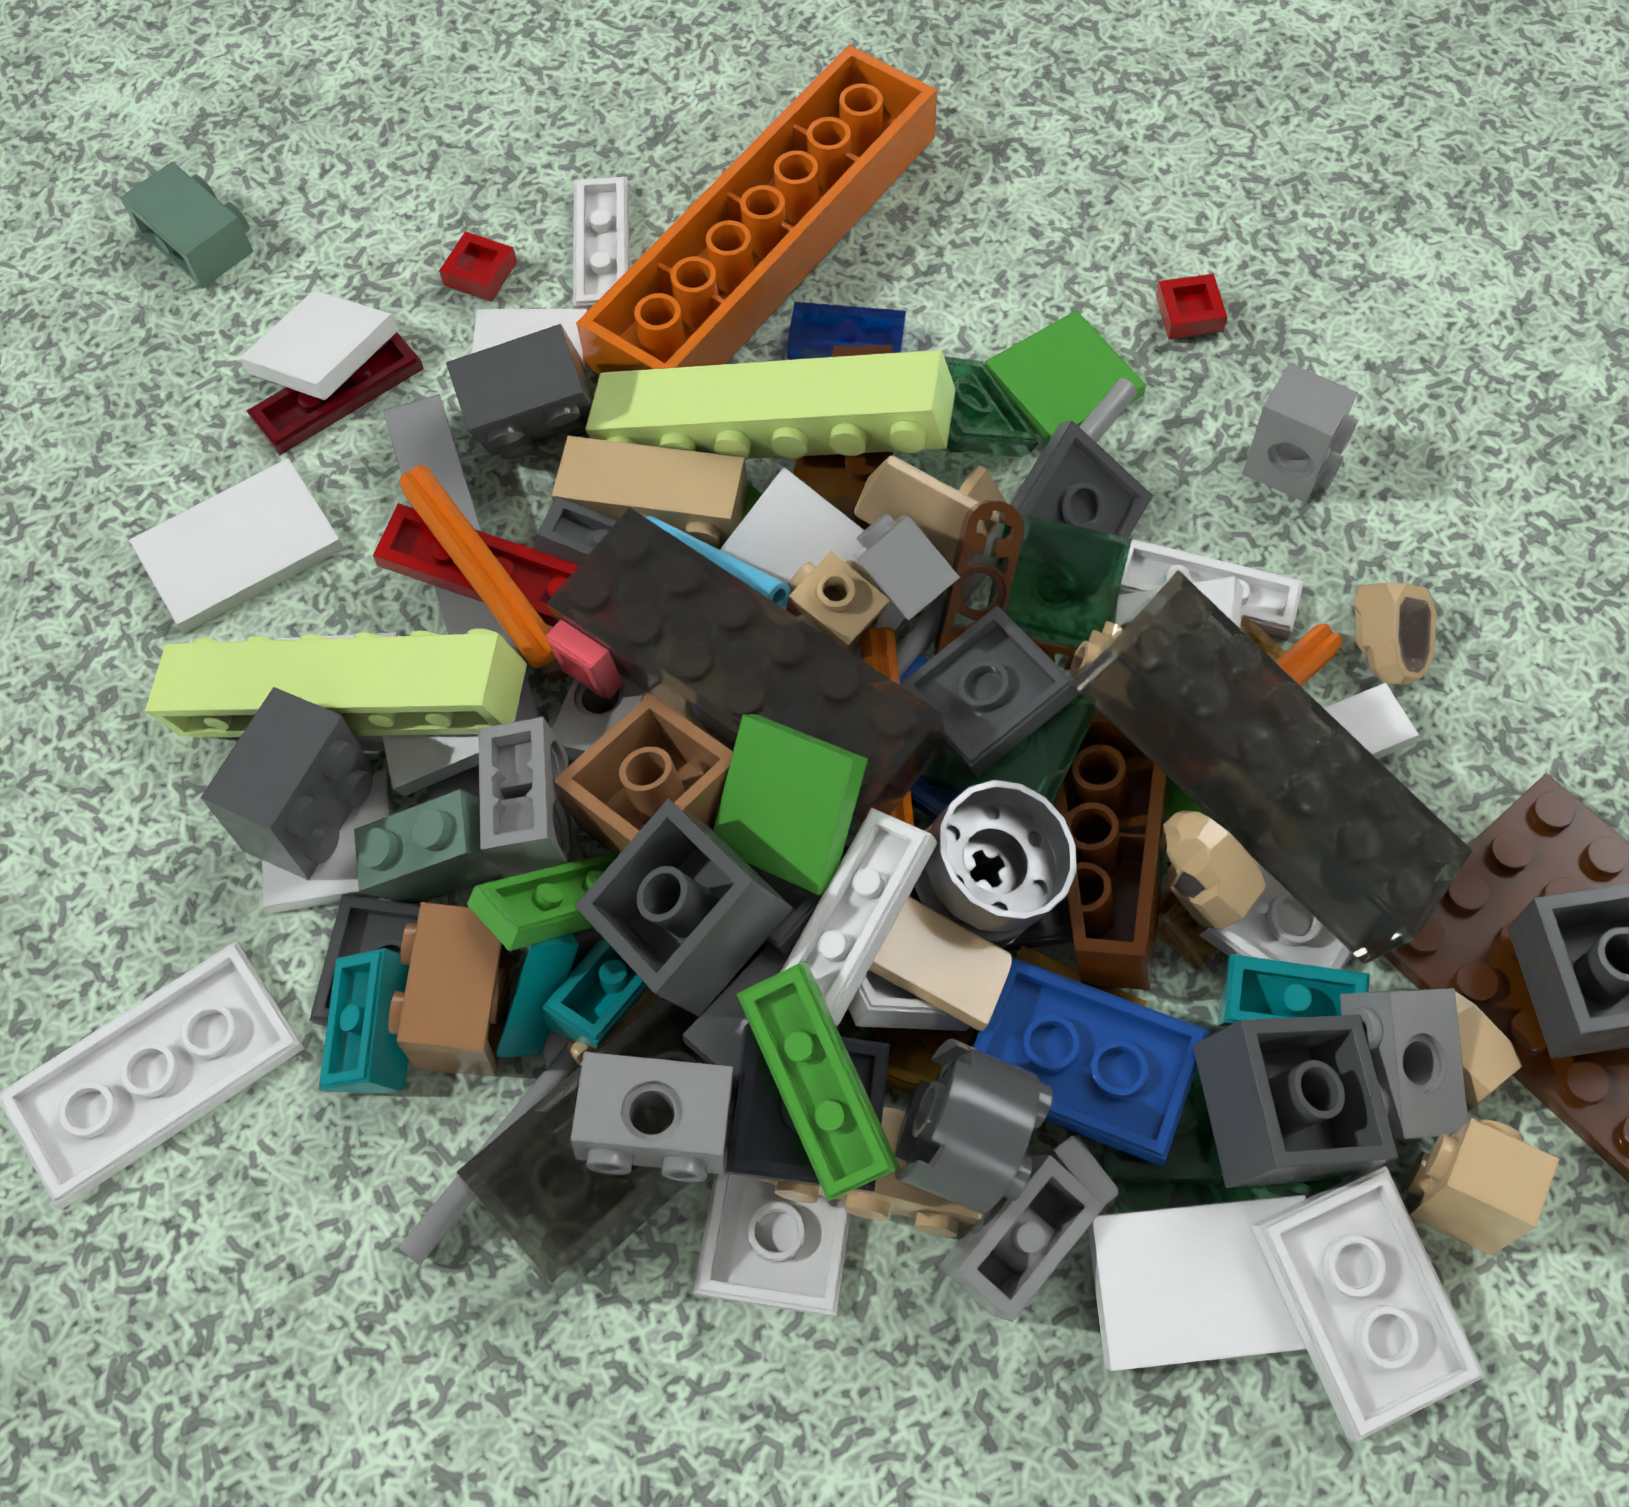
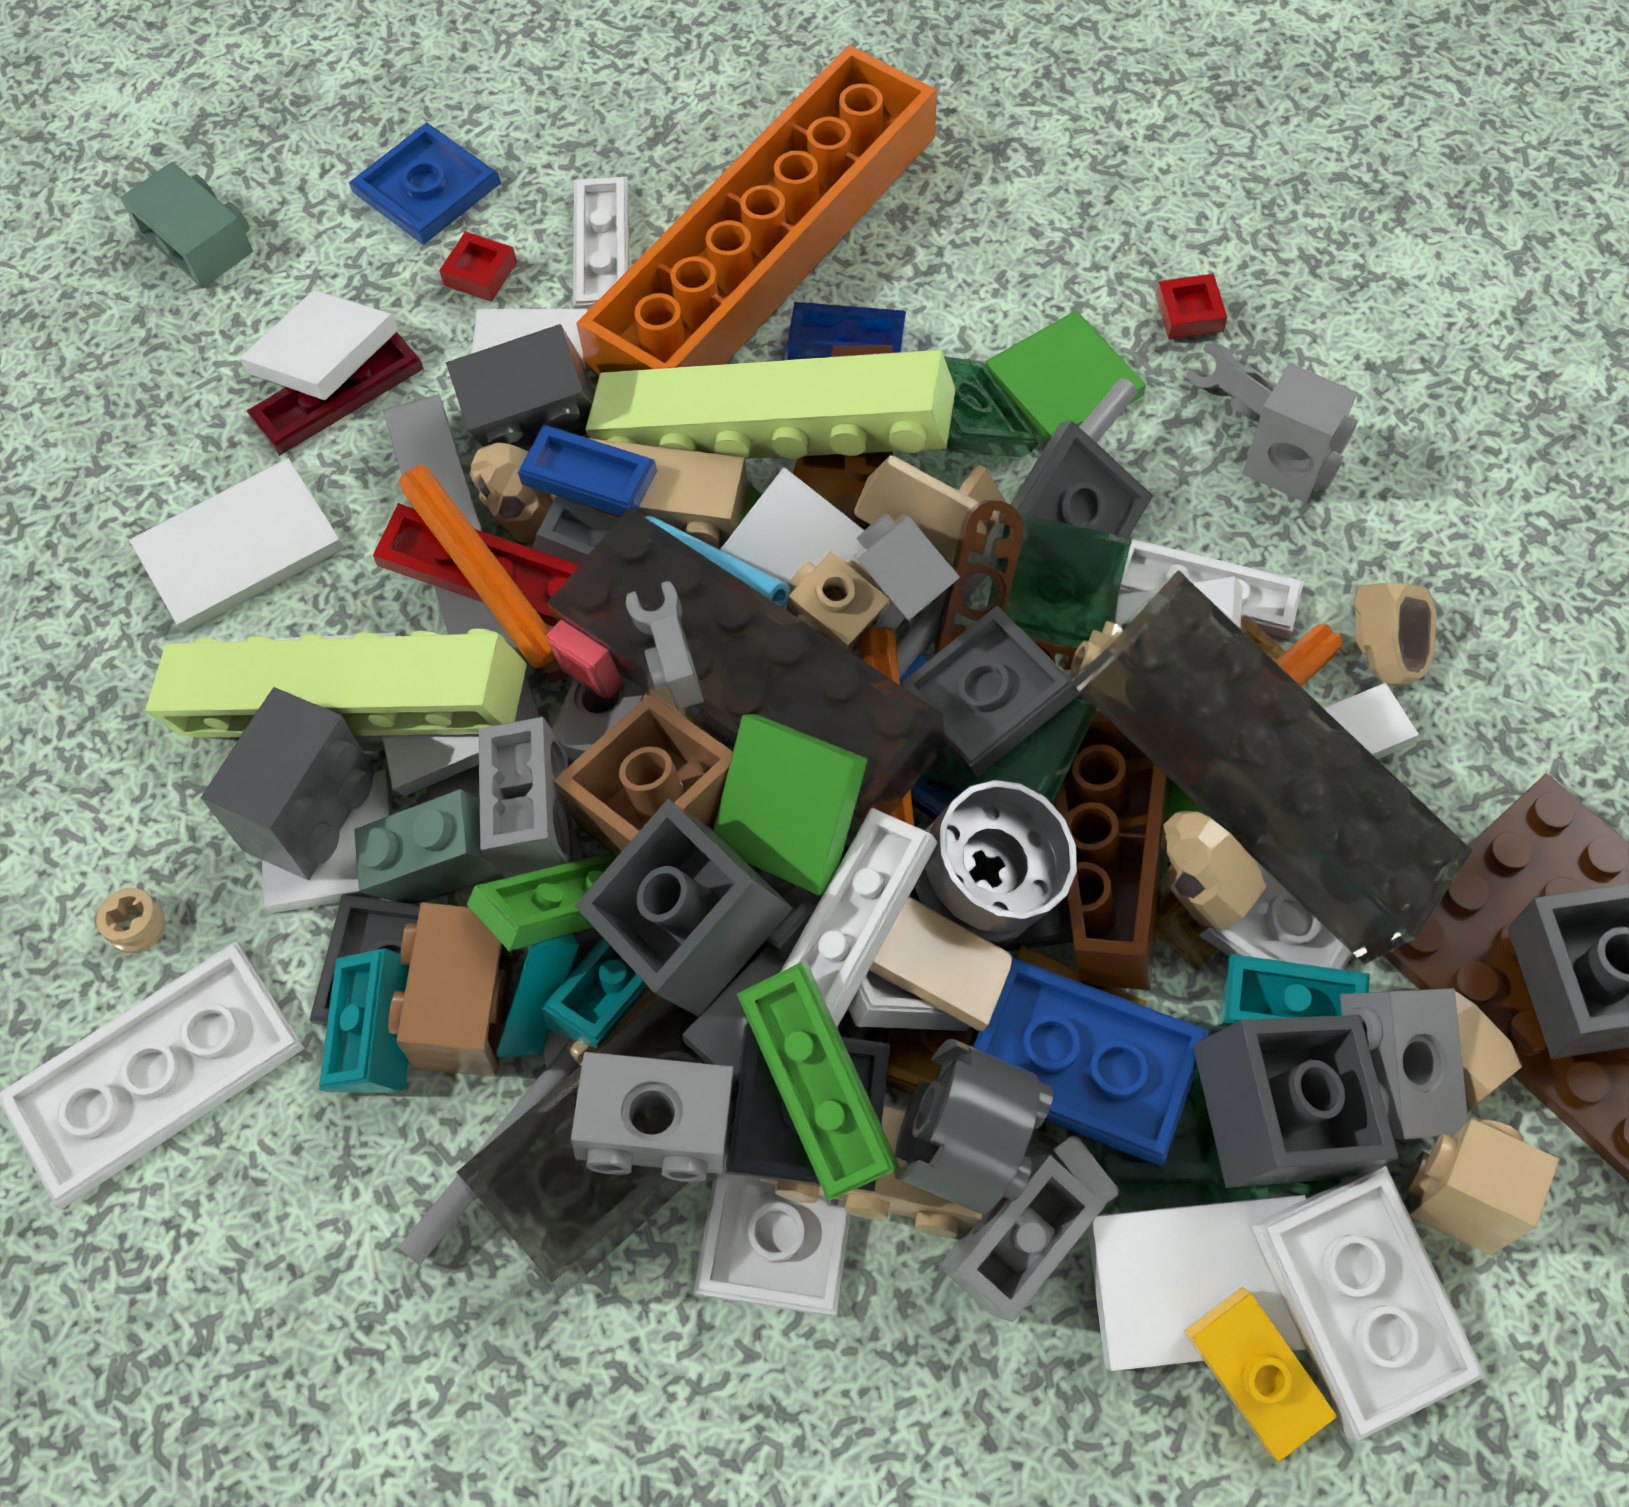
(143, 930): none -> tan bush
(425, 183): none -> blue tile
(511, 503): none -> tan rock
(587, 471): none -> blue tile
(671, 659): none -> light grey plate
(1244, 383): none -> light grey plate
(1260, 1374): none -> yellow plate

